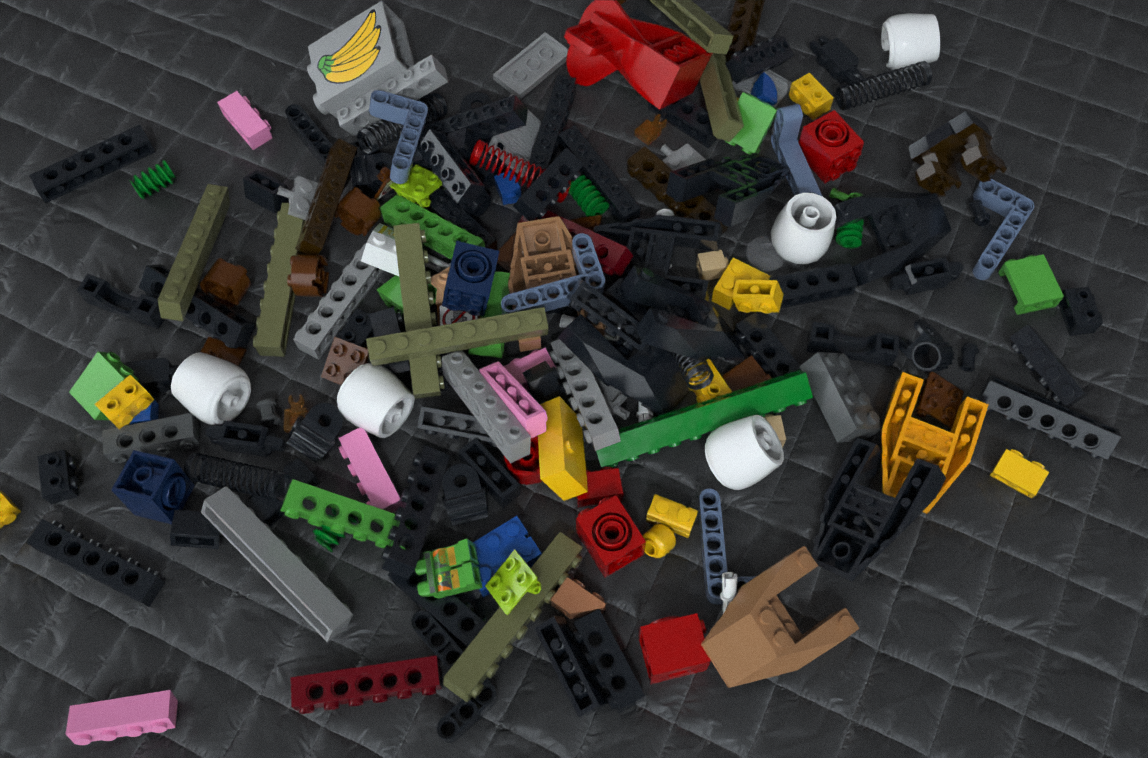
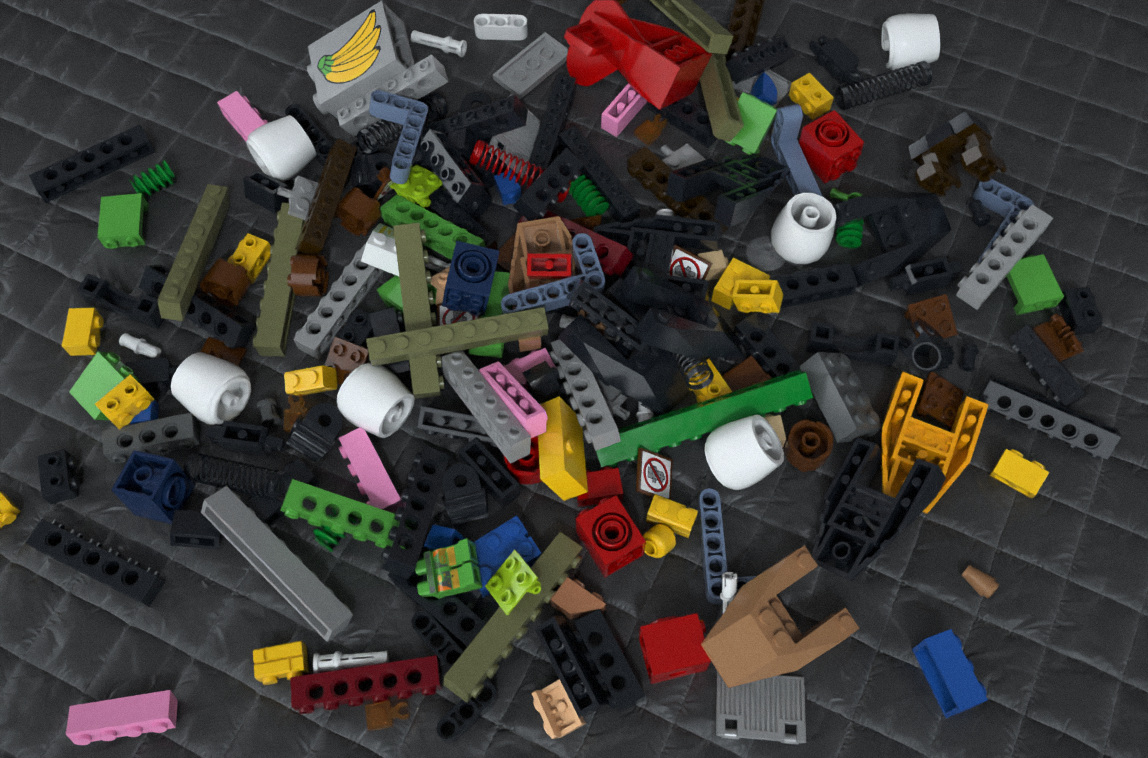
(82, 331): none -> yellow brick
(122, 220): none -> bright green panel
(139, 346): none -> white axle
(252, 255): none -> yellow brick
(280, 662): none -> yellow brick
(281, 148): none -> white piece
(310, 380): none -> yellow brick
(341, 661): none -> white pin
(381, 715): none -> clear orange plate
(442, 537): none -> blue brick
(446, 44): none -> white pin
(500, 26): none -> white beam
(549, 266): none -> red brick
(556, 710): none -> light nougat bracket
(622, 110): none -> bright pink brick
(653, 474): none -> piece
(688, 264): none -> piece
(762, 709): none -> light grey window
(797, 445): none -> reddish brown brick
(935, 312): none -> reddish brown hinge
(949, 673): none -> blue piece
(981, 582): none -> medium nougat cone
(1003, 257): none -> light grey brick
(1059, 337): none -> reddish brown hinge

